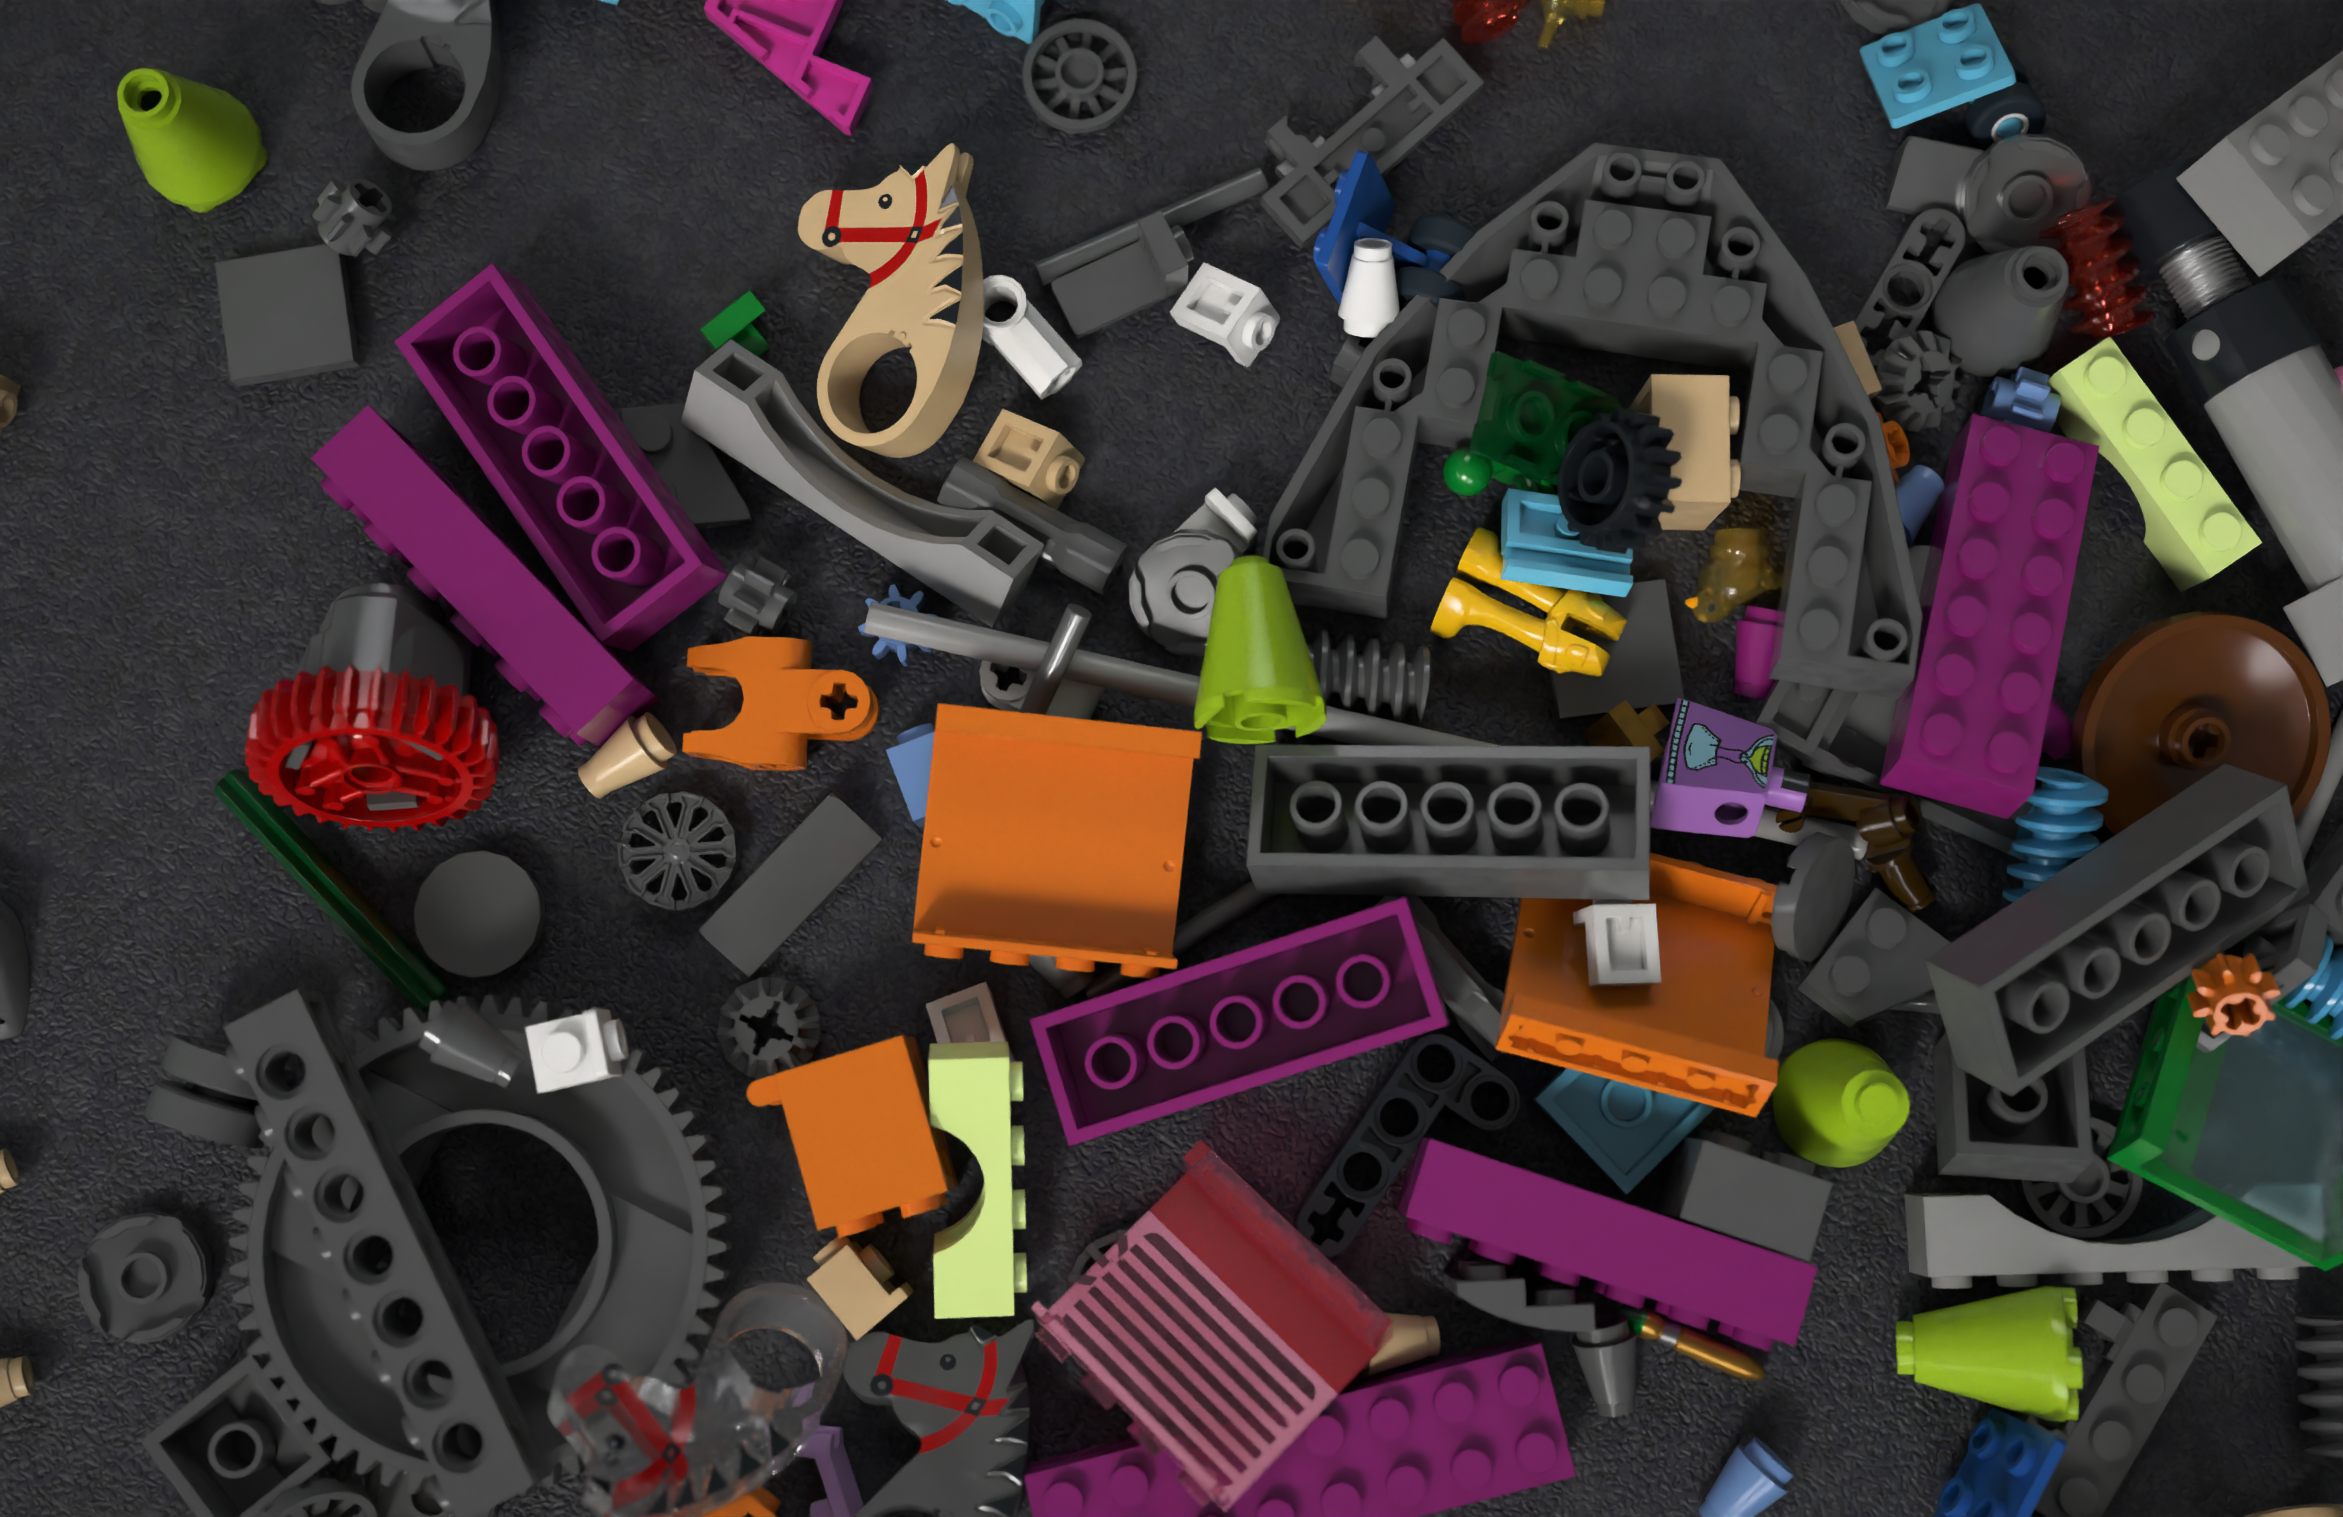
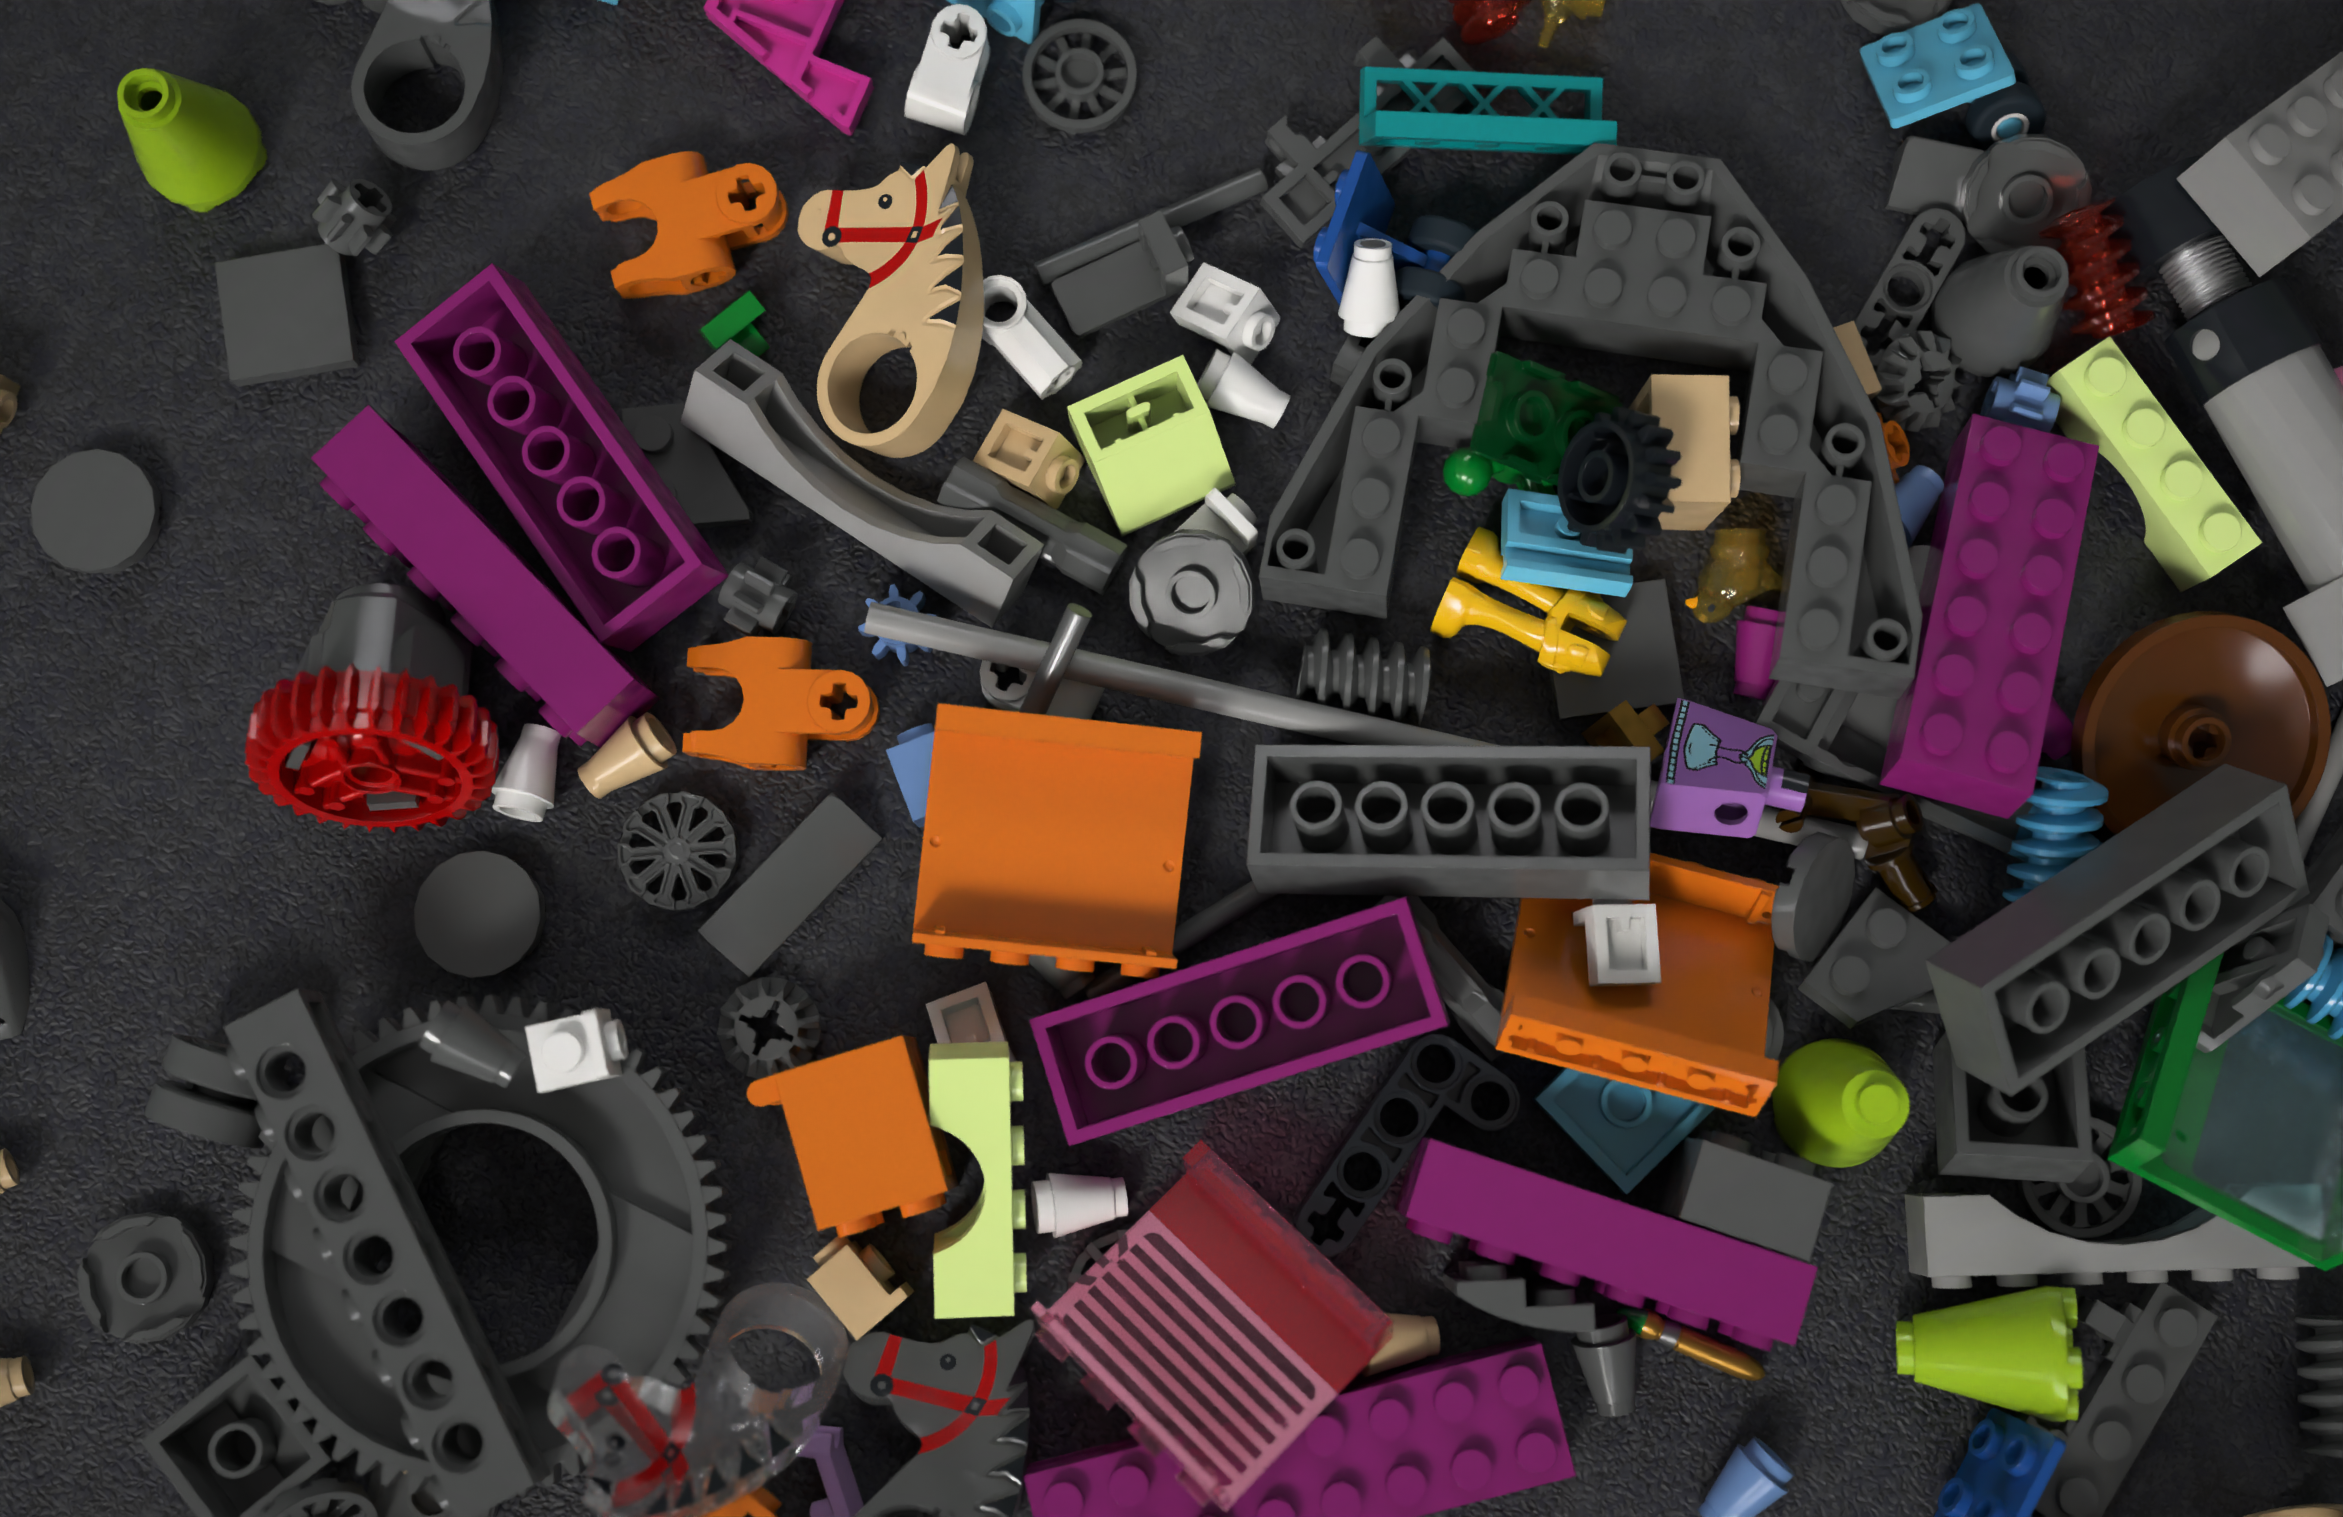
(96, 512): none -> dark grey tile
(331, 890): dark green axle -> none
(529, 775): none -> white cone
(696, 217): none -> orange piece
(949, 79): none -> white piece
(1076, 1202): none -> white cone
(1151, 445): none -> yellowish green slope
(1240, 390): none -> white cone
(1256, 660): lime cone -> none
(1483, 131): none -> teal fence
(2233, 994): orange gear -> none

